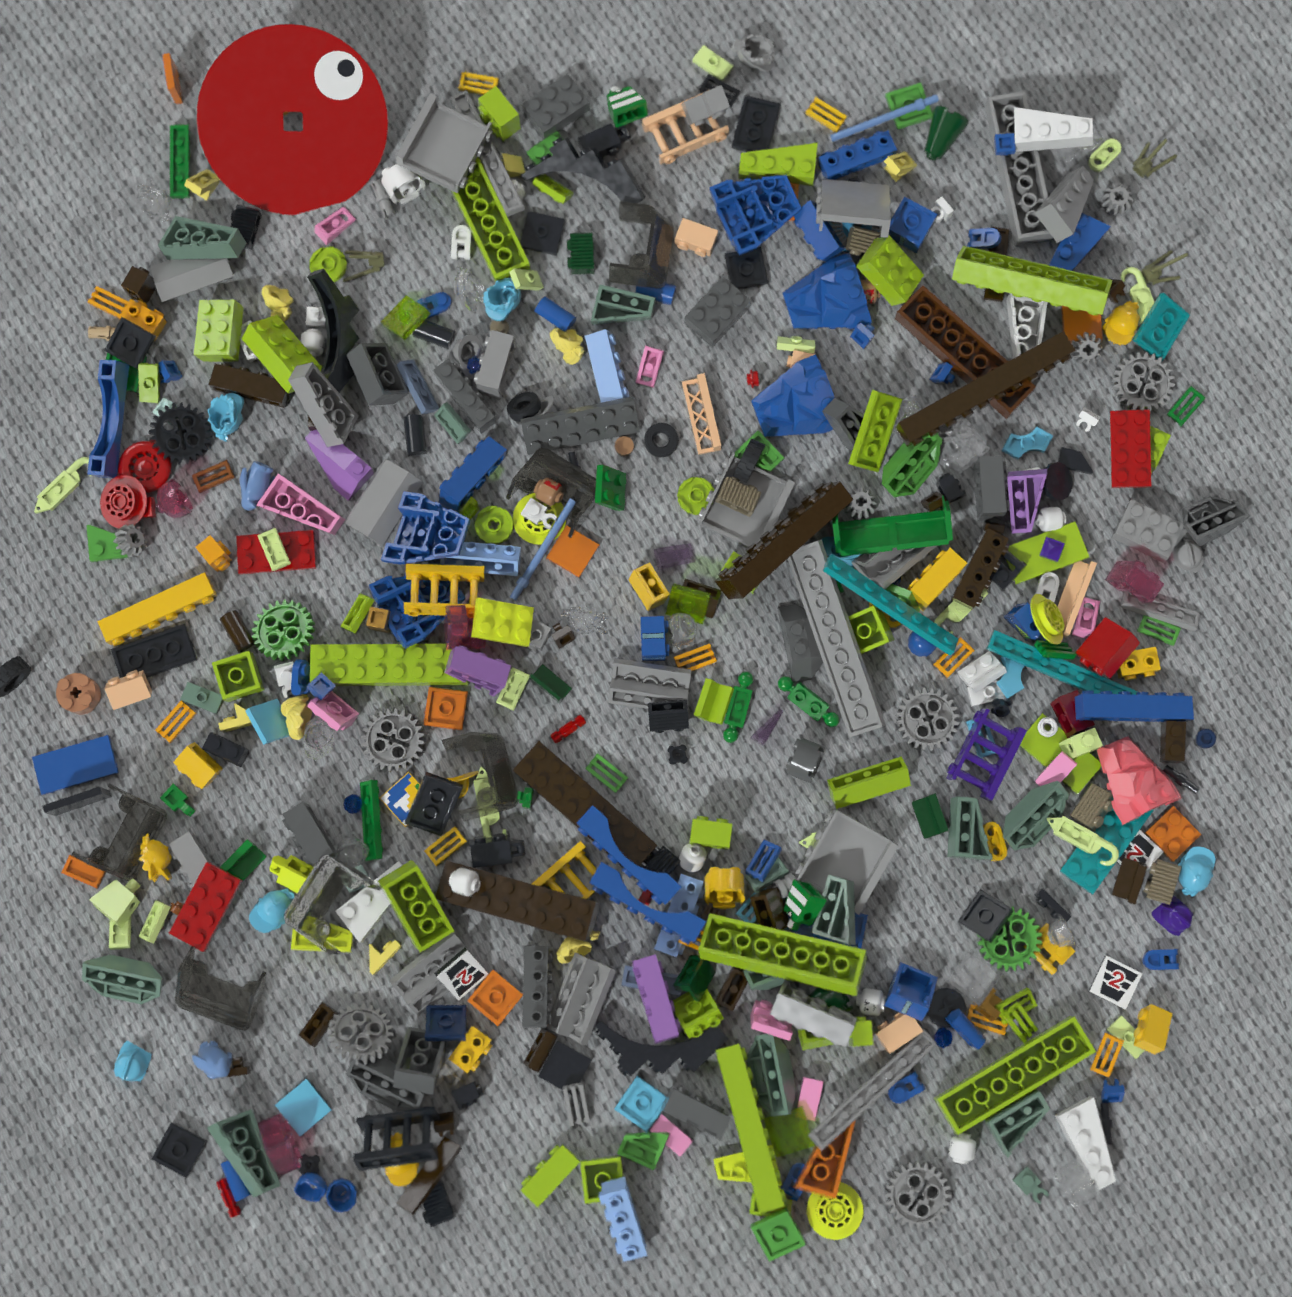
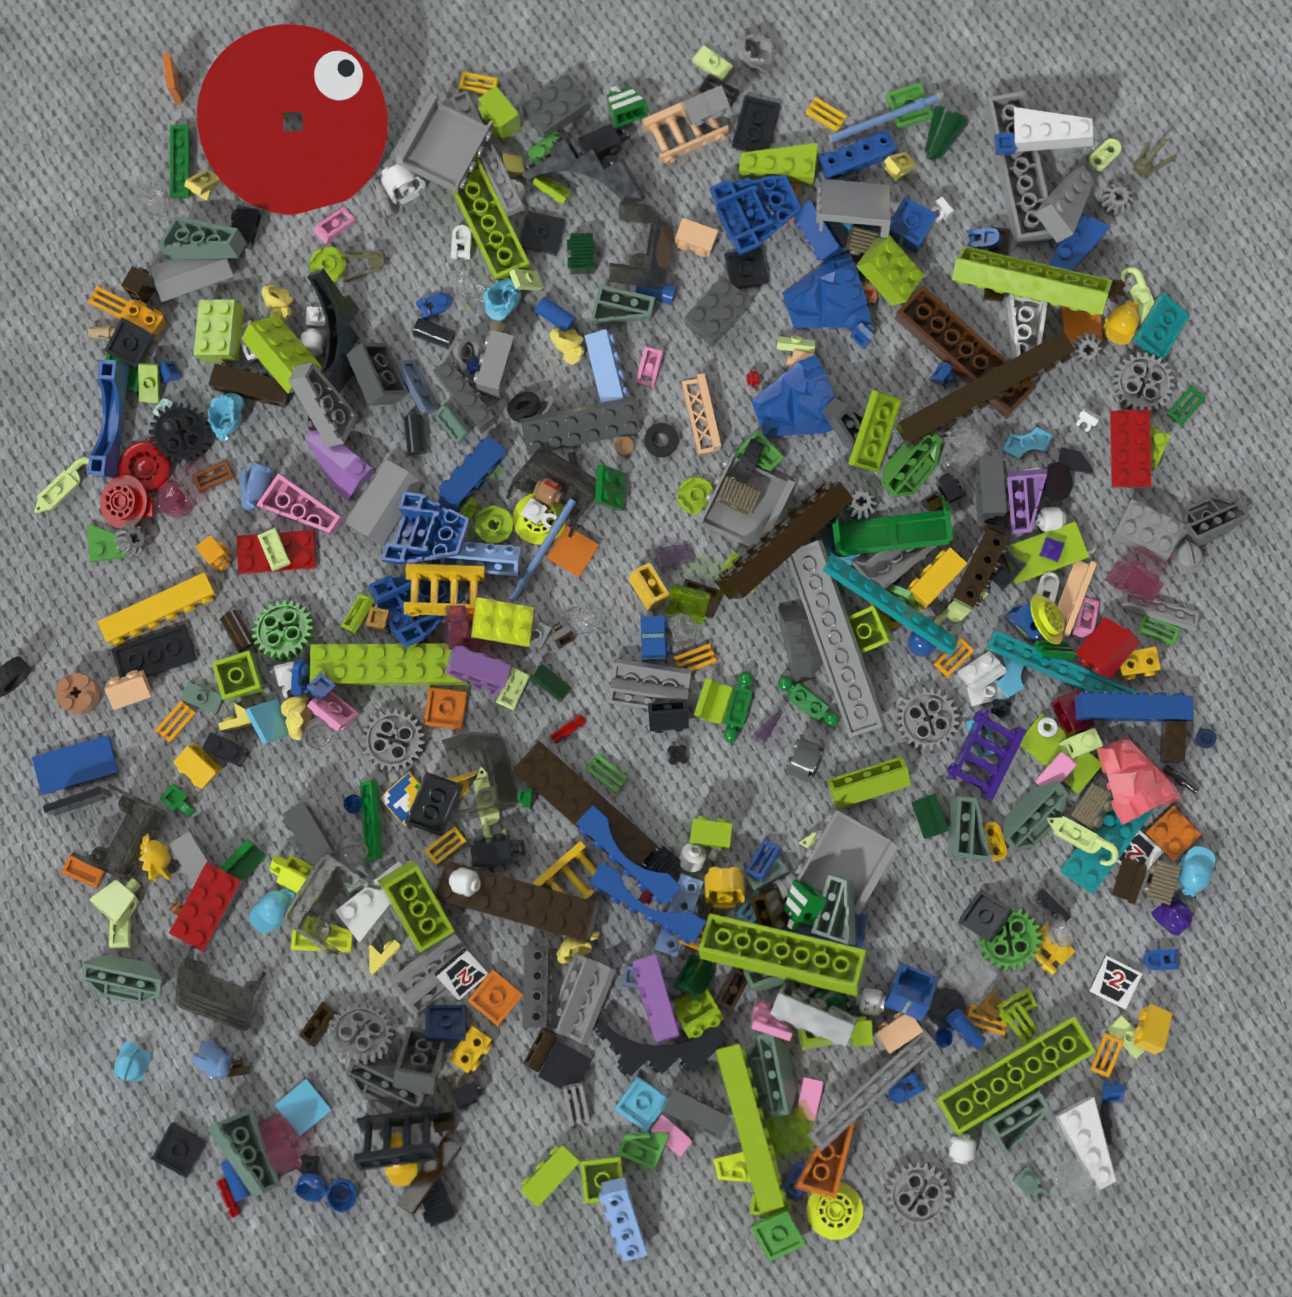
(154, 921): yellowish green plate -> none
(405, 317): clear neon green plate -> none
(1151, 272): olive plant -> none

